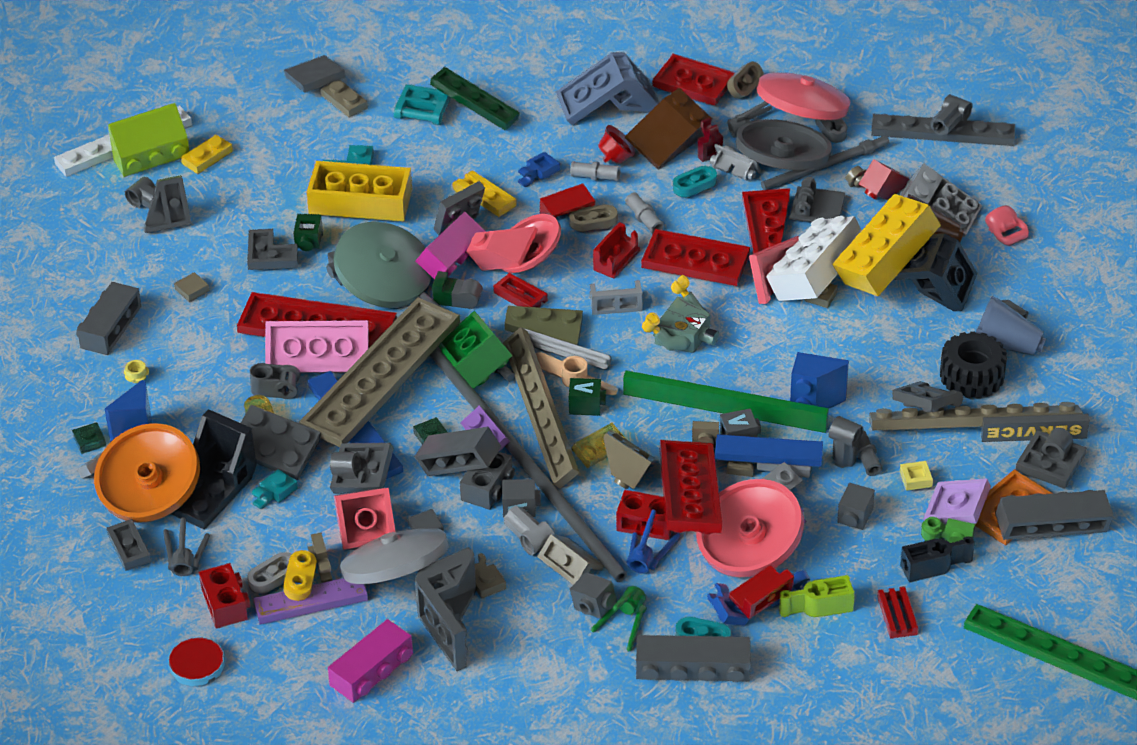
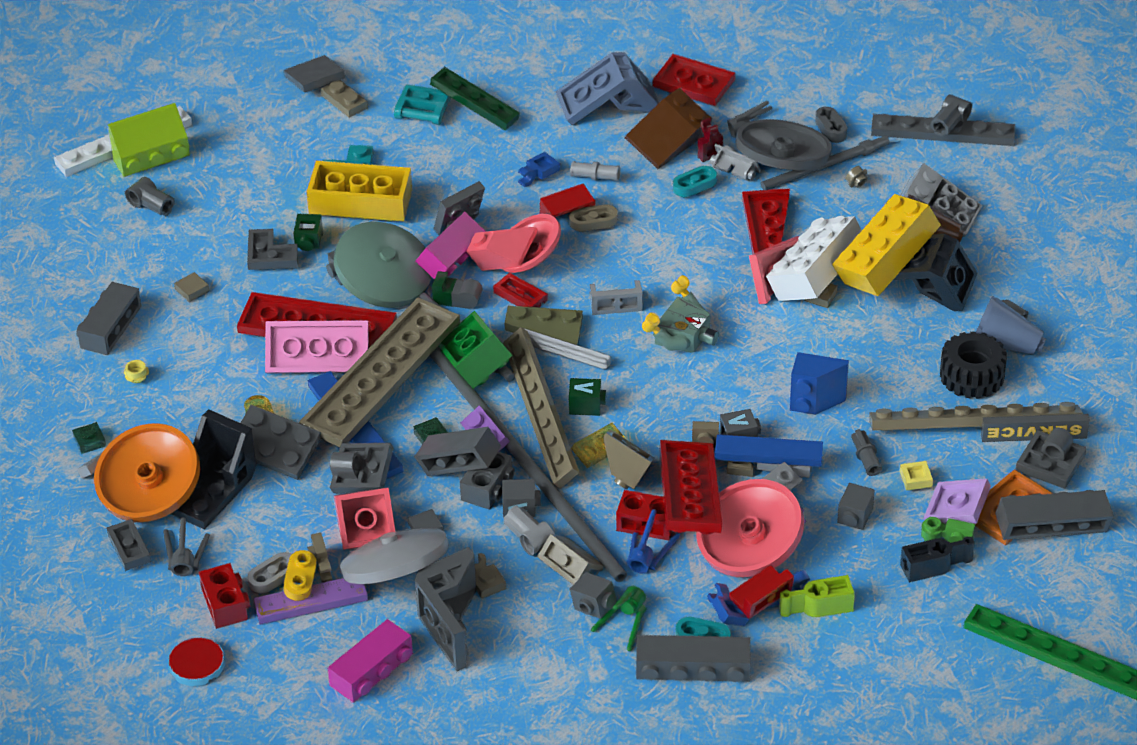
(128, 410): blue slope -> none
(168, 205): dark grey wing -> none
(206, 154): yellow plate -> none
(272, 381): dark grey piece -> none
(276, 487): teal plate -> none
(494, 198): yellow plate -> none
(570, 368): light nougat piece -> none
(615, 146): red piece -> none
(615, 251): red hinge -> none
(644, 212): light grey pin -> none
(695, 257): red plate -> none
(725, 401): green tile -> none
(745, 80): dark tan plate -> none
(803, 96): coral dish -> none
(815, 203): dark grey hinge -> none
(845, 440): dark grey piece -> none
(882, 181): slope -> none
(894, 596): red tile -> none
(926, 397): dark grey plate -> none
(1005, 219): coral piece -> none

